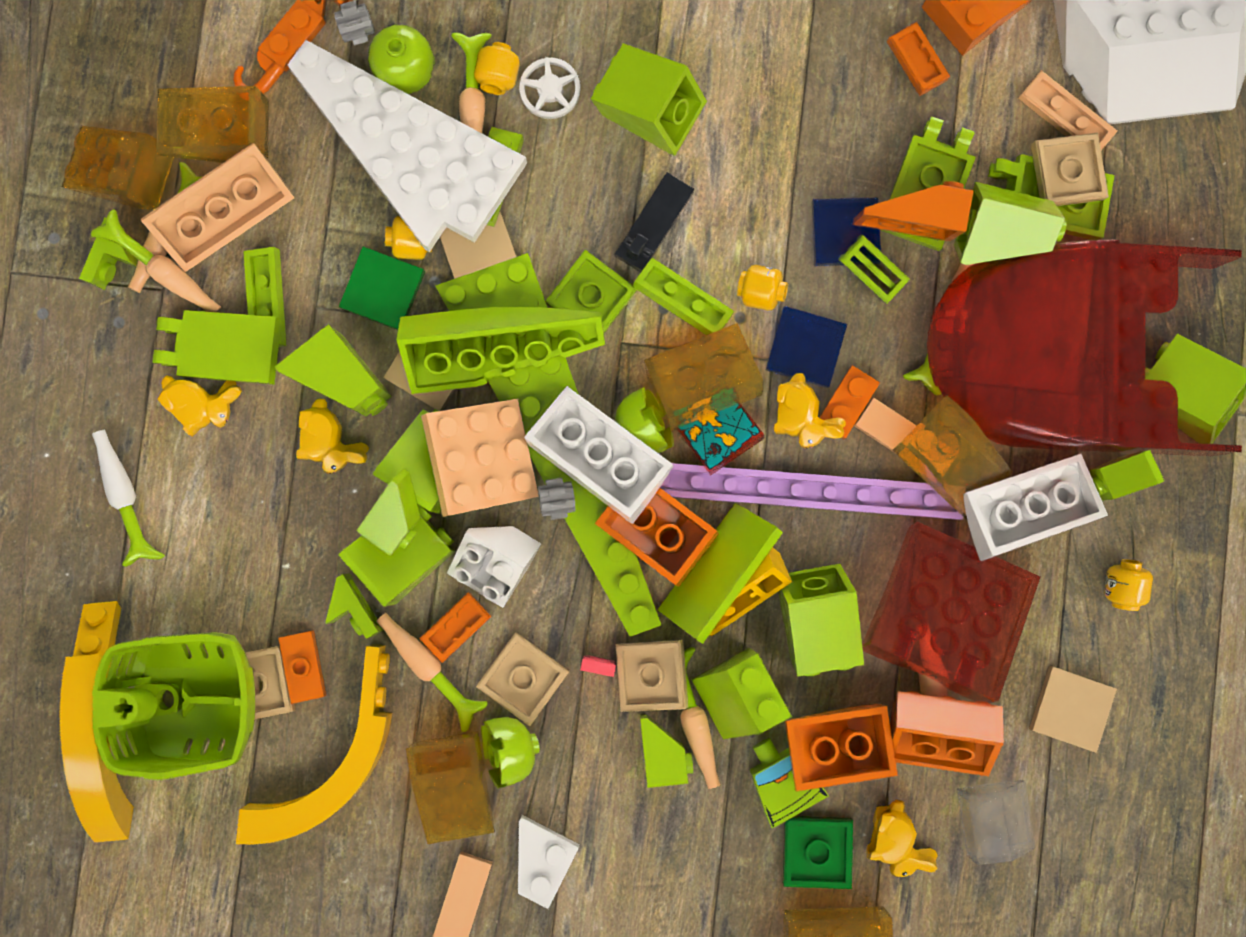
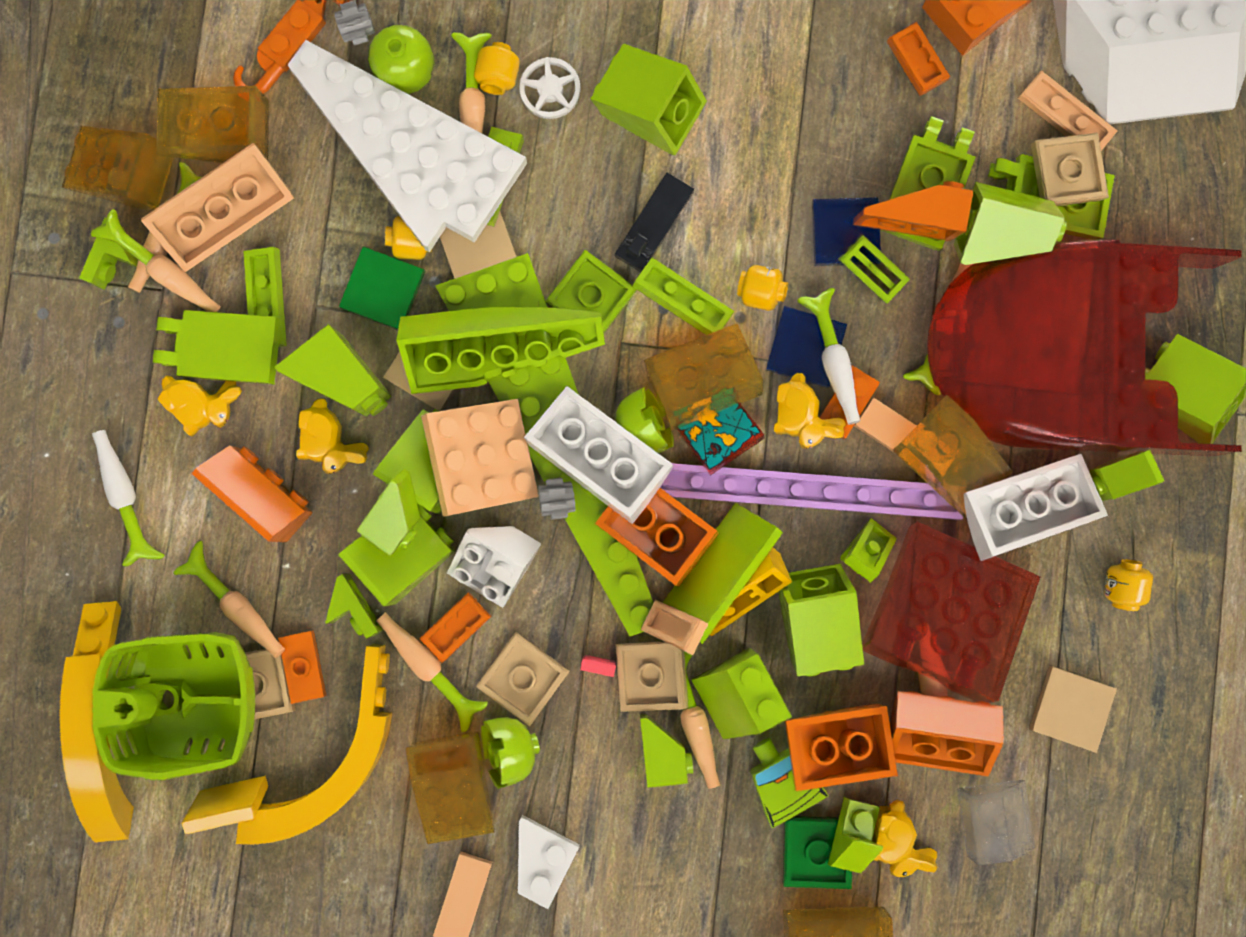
(225, 805): none -> yellow tile
(232, 603): none -> light nougat piece
(254, 493): none -> orange slope
(674, 627): none -> light nougat tile
(834, 357): none -> white piece
(854, 835): none -> lime slope
(869, 550): none -> lime slope

